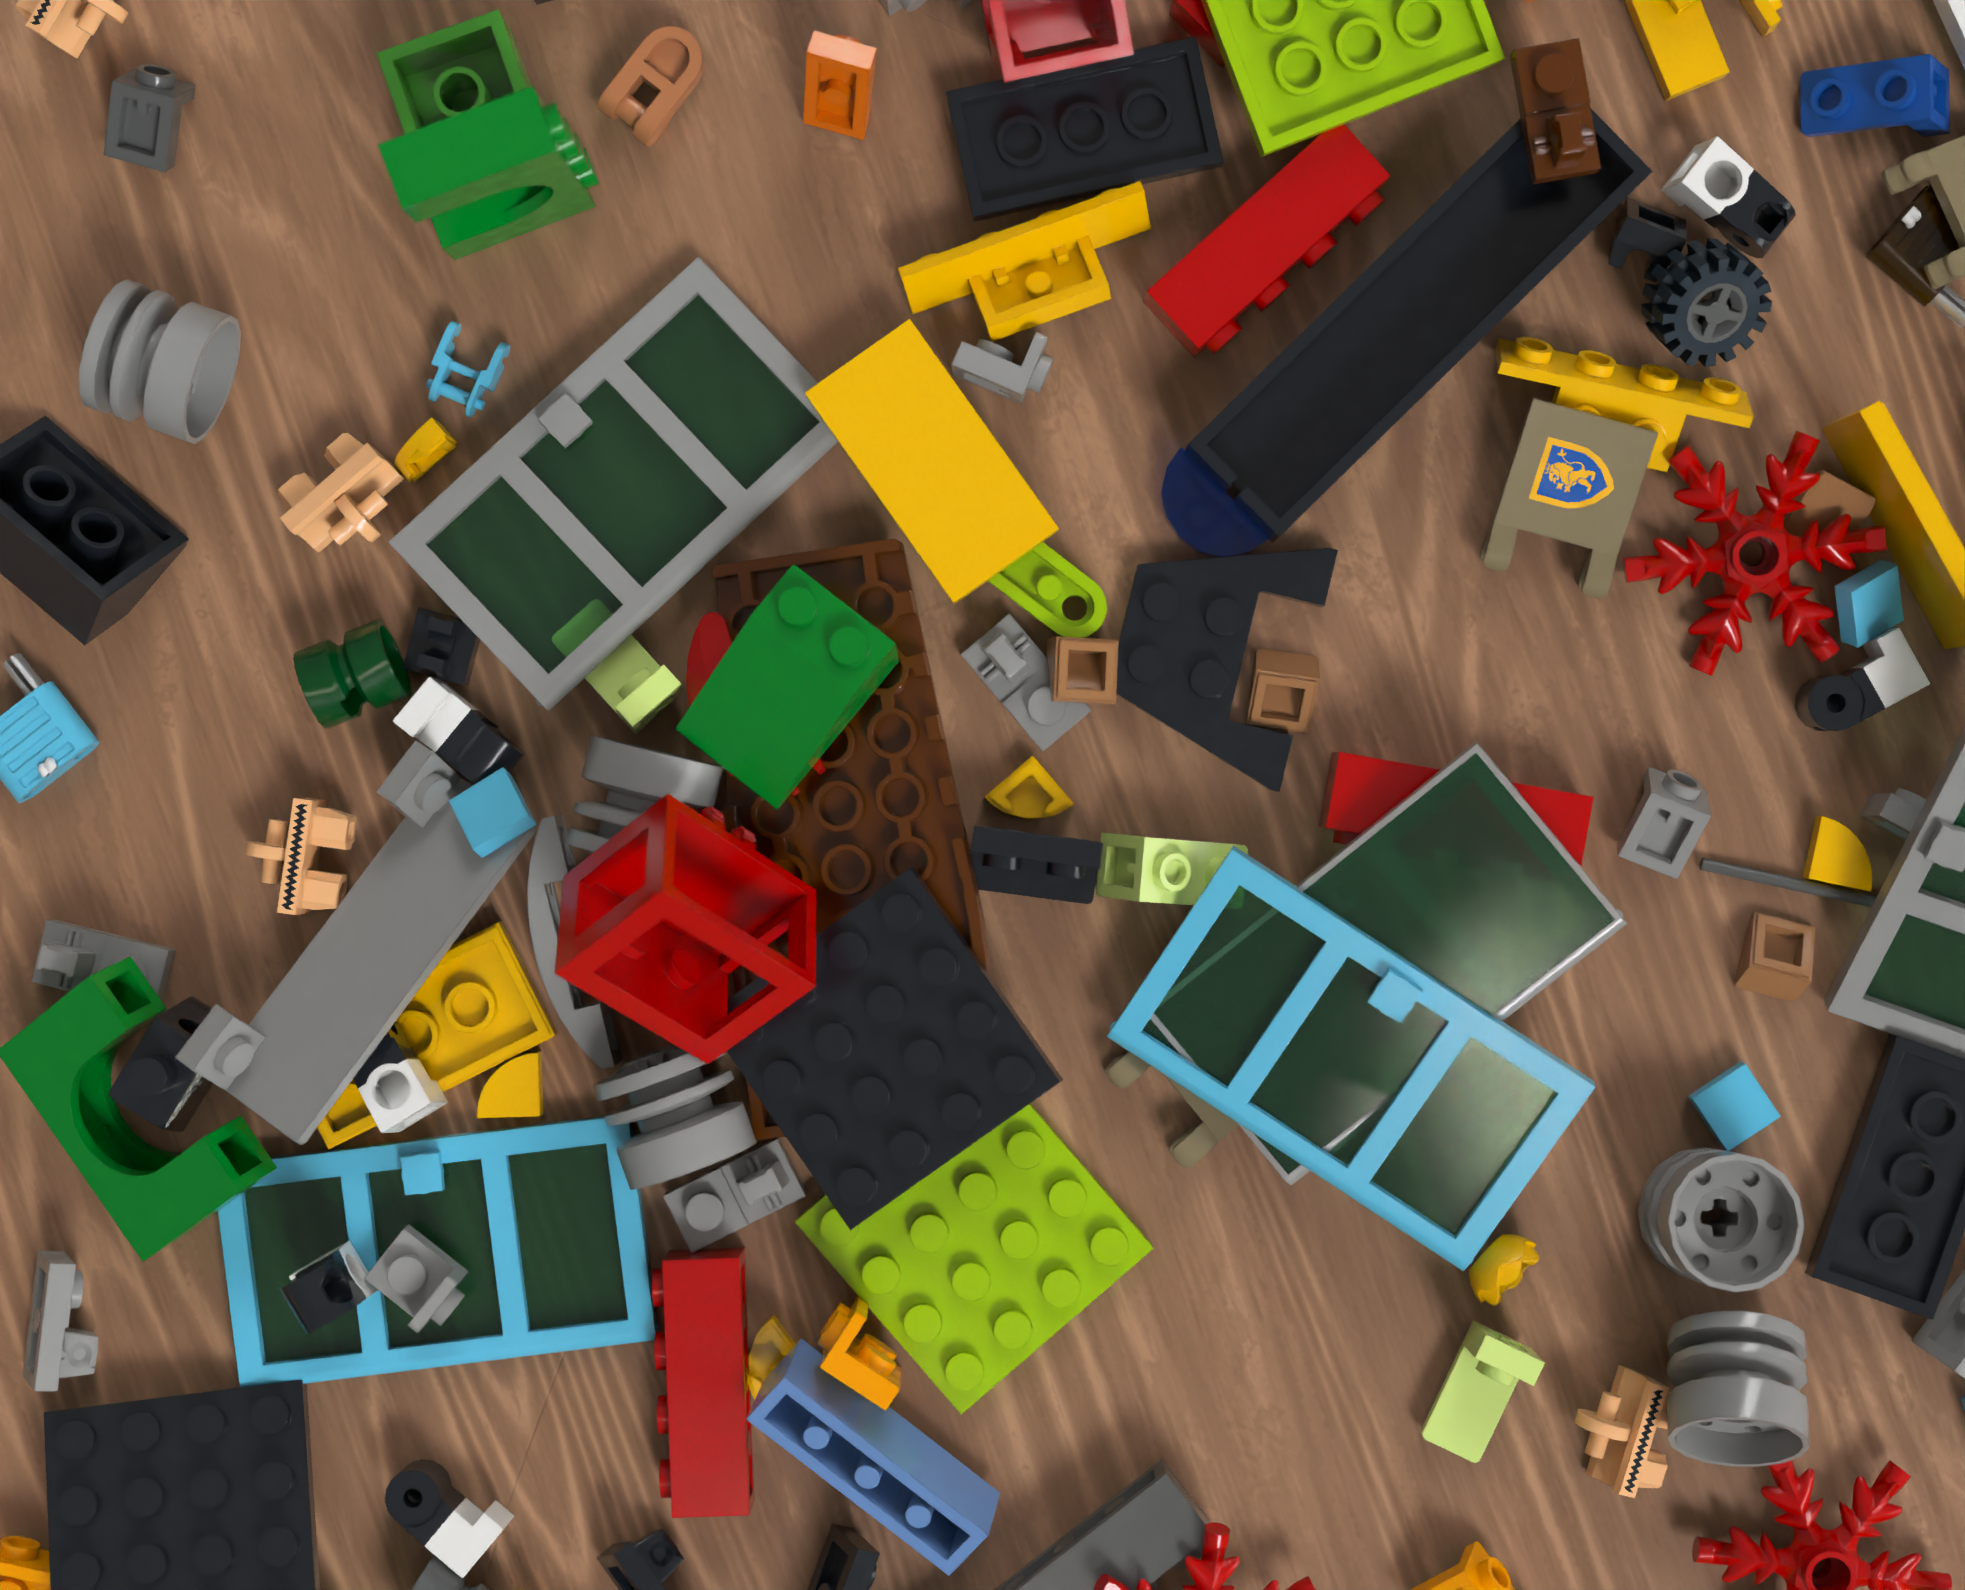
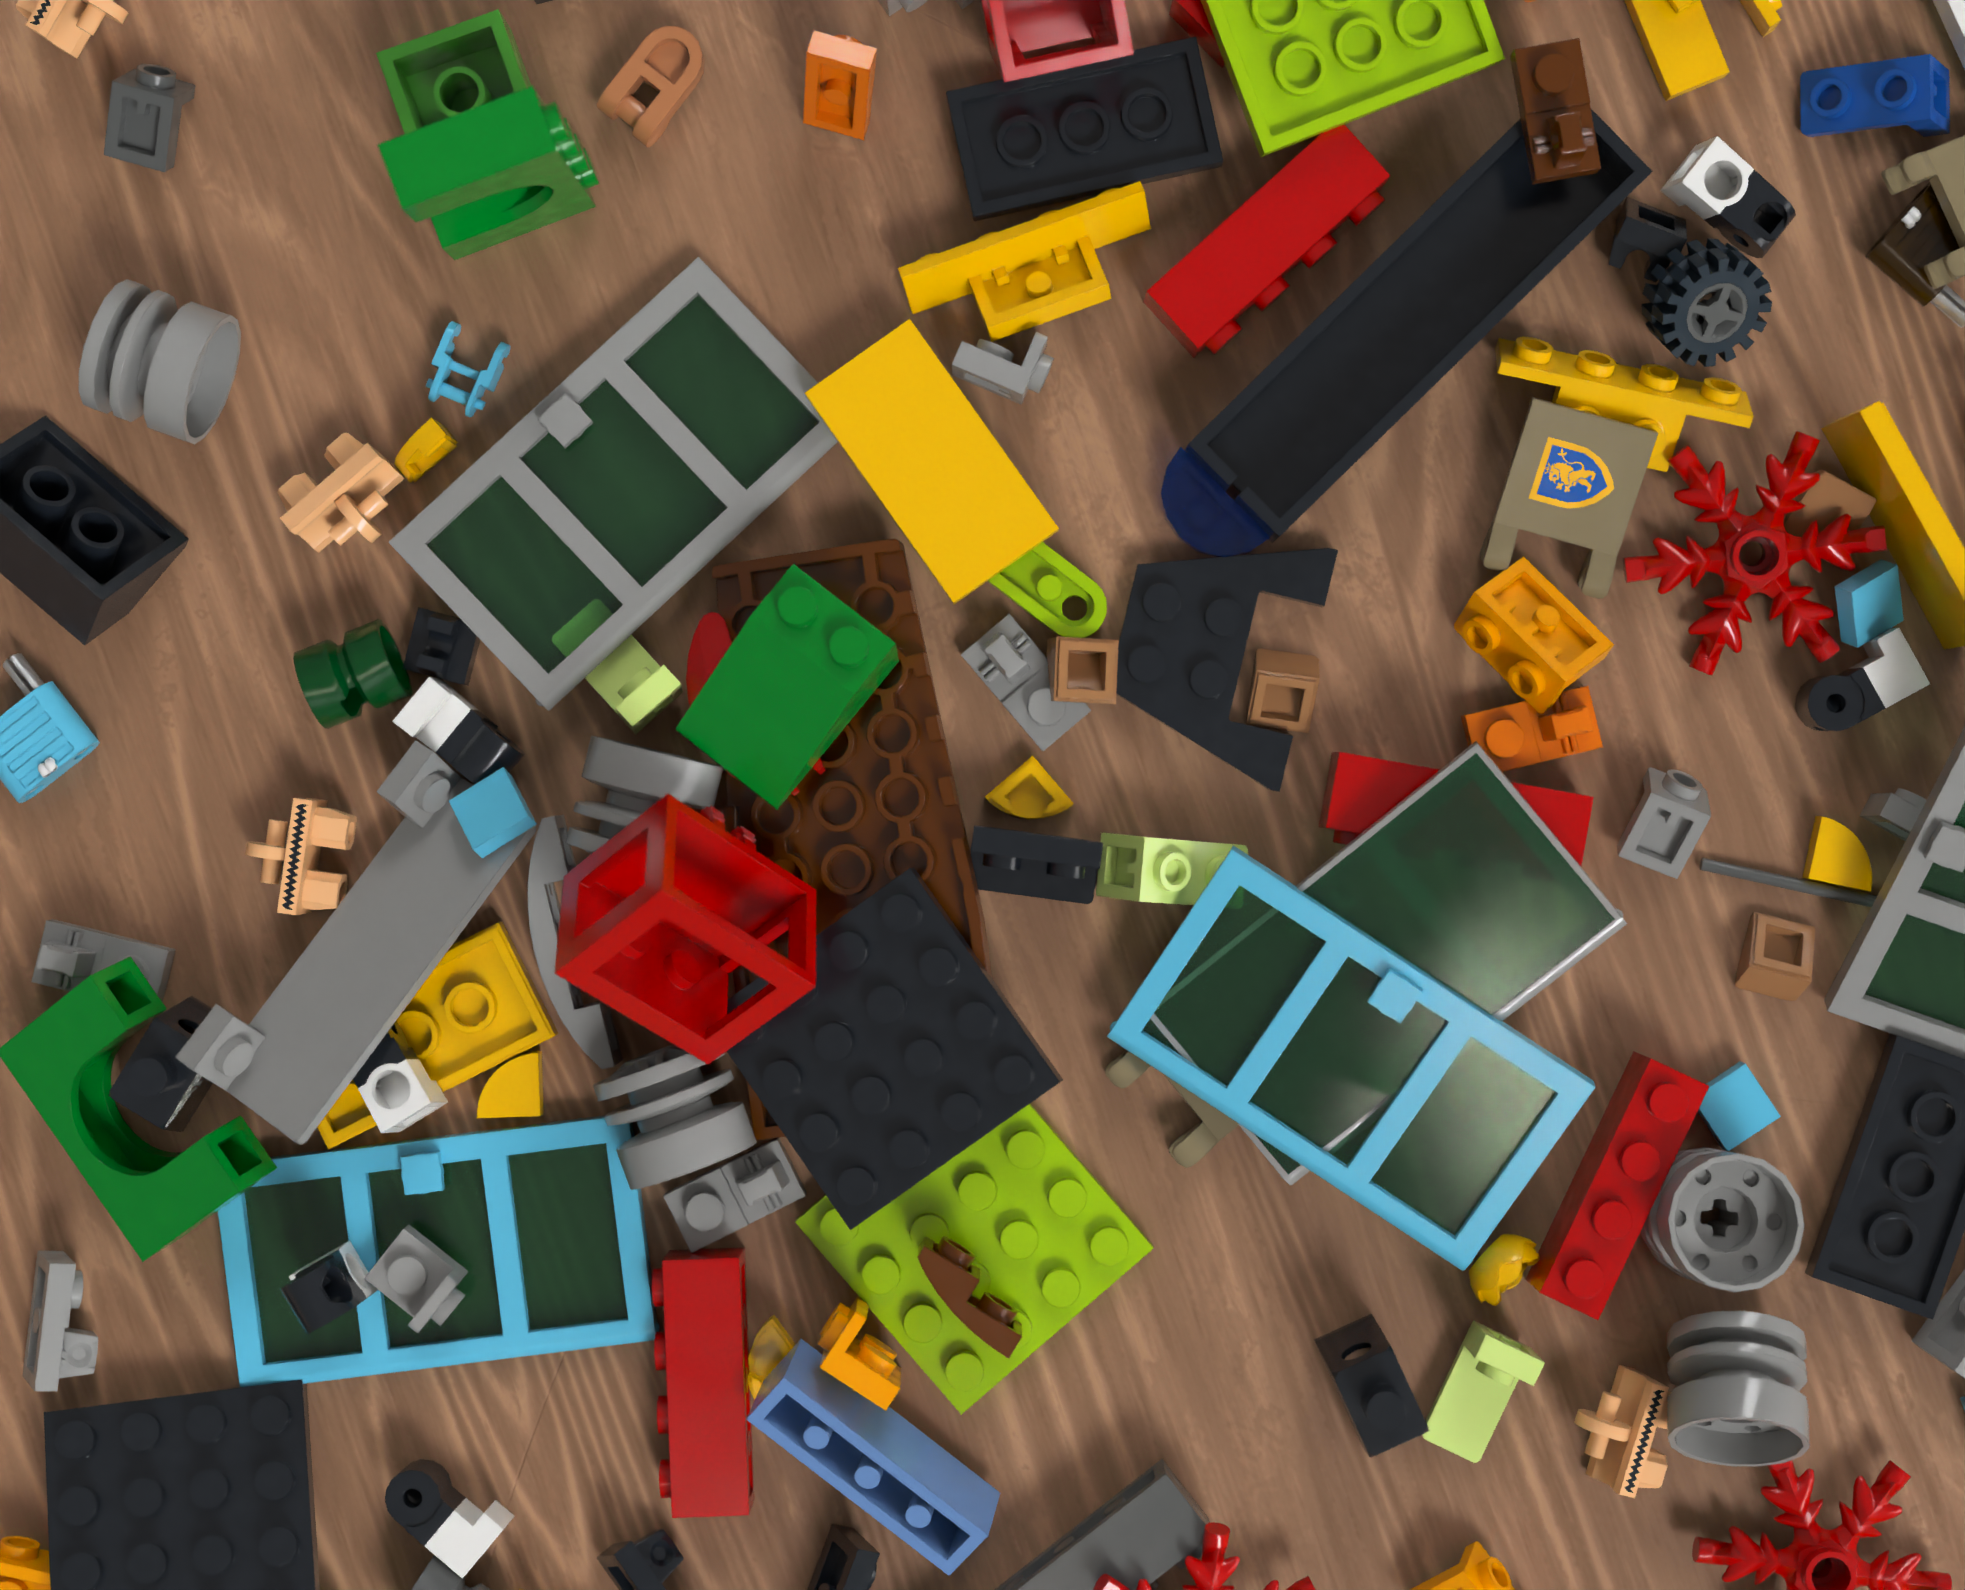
(954, 1279): none -> reddish brown slope
(1372, 1386): none -> black torso
(1522, 737): none -> orange hinge
(1531, 634): none -> light orange bracket
(1616, 1185): none -> red brick

